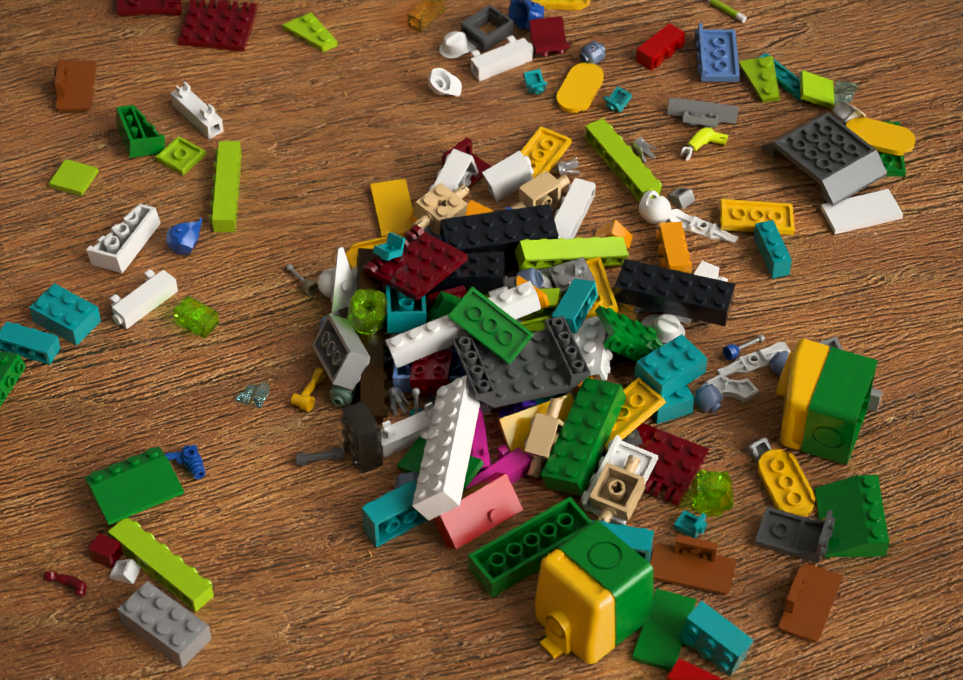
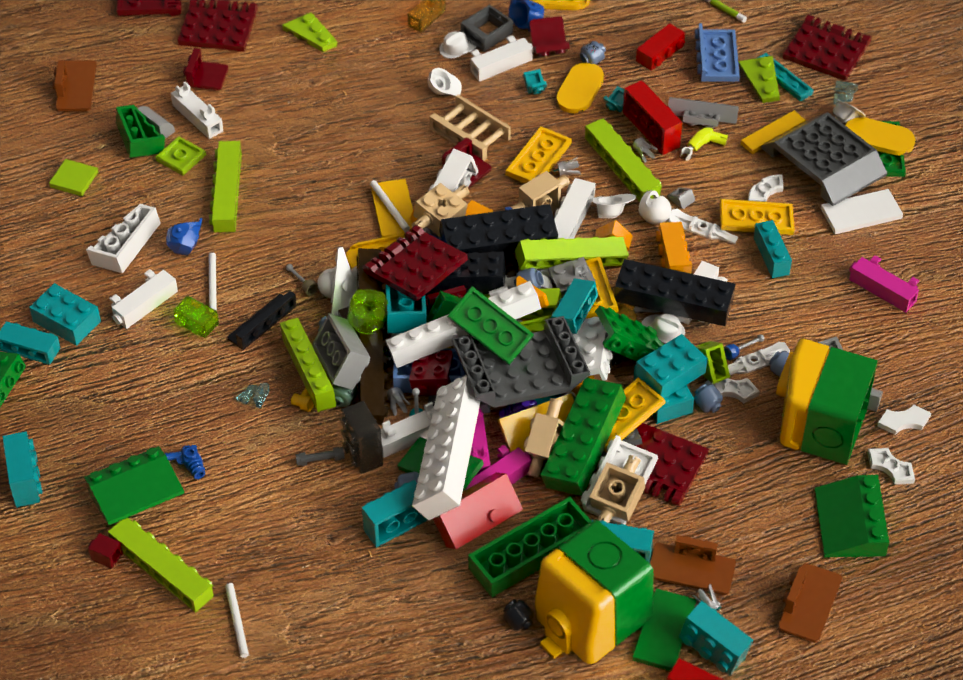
(22, 469): none -> teal brick
(80, 586): dark red arm -> none
(125, 571): white slope -> none
(162, 125): none -> light grey brick
(164, 624): light grey brick -> none
(204, 74): none -> dark red bracket
(212, 281): none -> white bar
(237, 620): none -> white bar
(263, 320): none -> black panel
(308, 365): none -> lime brick
(392, 209): none -> white bar
(392, 248): teal bracket -> none
(455, 133): none -> tan fence
(508, 175): white brick -> none
(518, 615): none -> black head
(612, 205): none -> white piece
(652, 117): none -> red brick
(691, 524): teal bracket -> none
(712, 492): clear neon green brick -> none
(714, 604): none -> flat silver piece
(716, 363): none -> lime torso
(757, 139): none -> yellow tile
(757, 448): light grey slope -> none
(765, 188): none -> white tile
(786, 482): yellow tile -> none
(795, 534): dark grey bracket -> none
(816, 89): lime tile -> none
(826, 50): none -> dark red hinge
(883, 460): none -> white tile
(884, 284): none -> dark pink brick
(896, 421): none -> white tile

